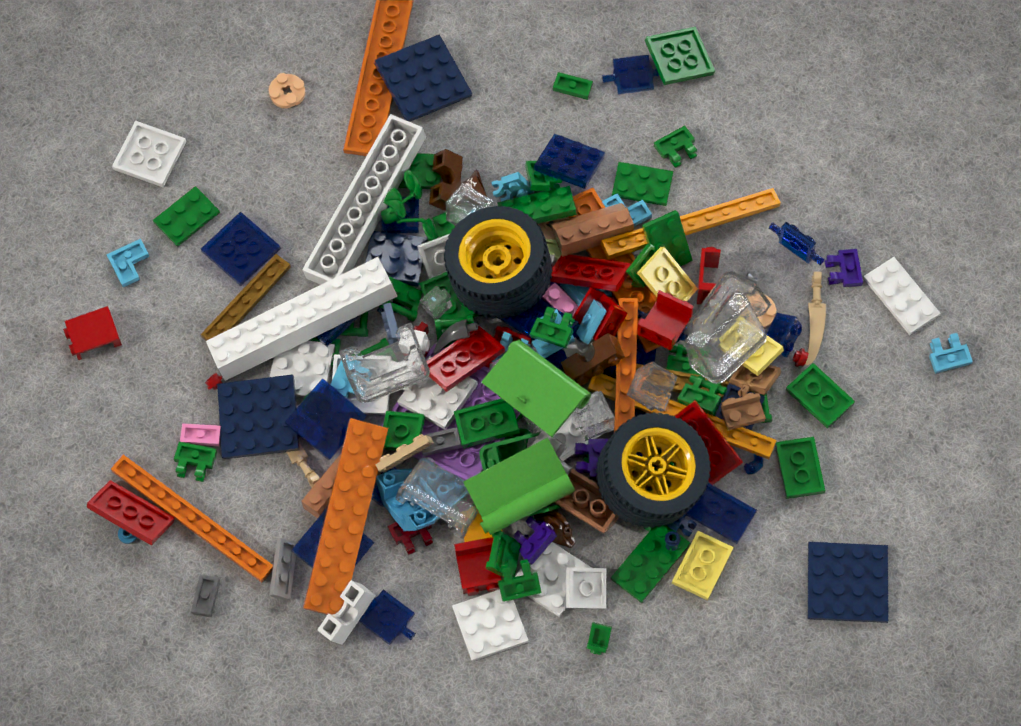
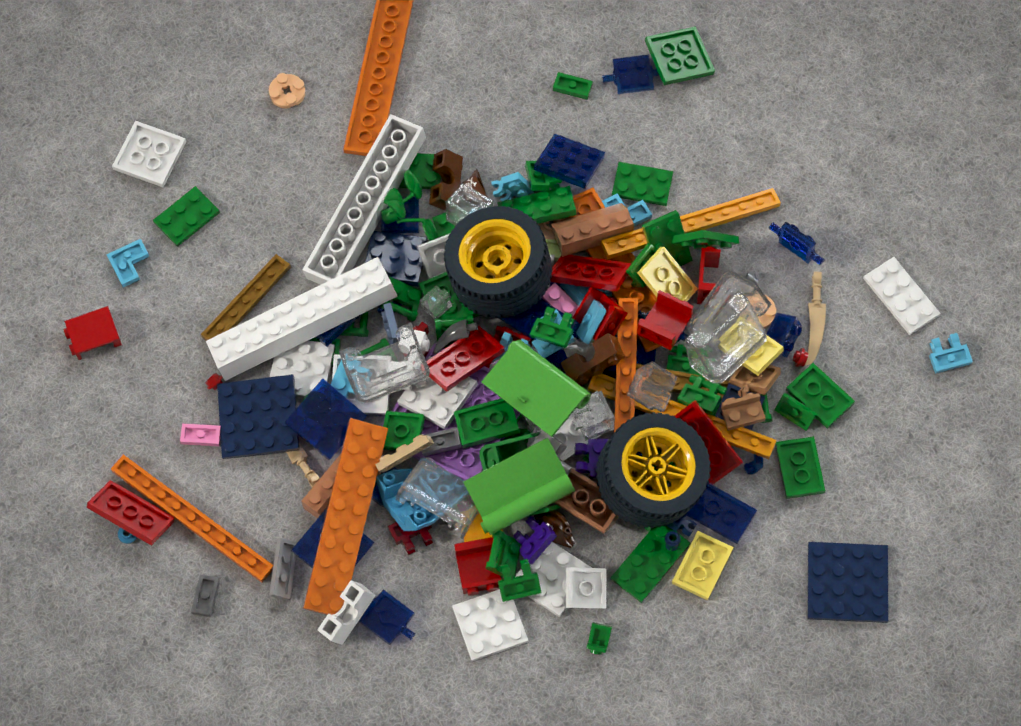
(194, 455): green plate -> none
(240, 248): clear blue plate -> none
(423, 78): dark blue plate -> none
(674, 142): green plate -> none
(704, 239): none -> green plate
(795, 411): none -> green plate
(850, 268): dark purple plate -> none

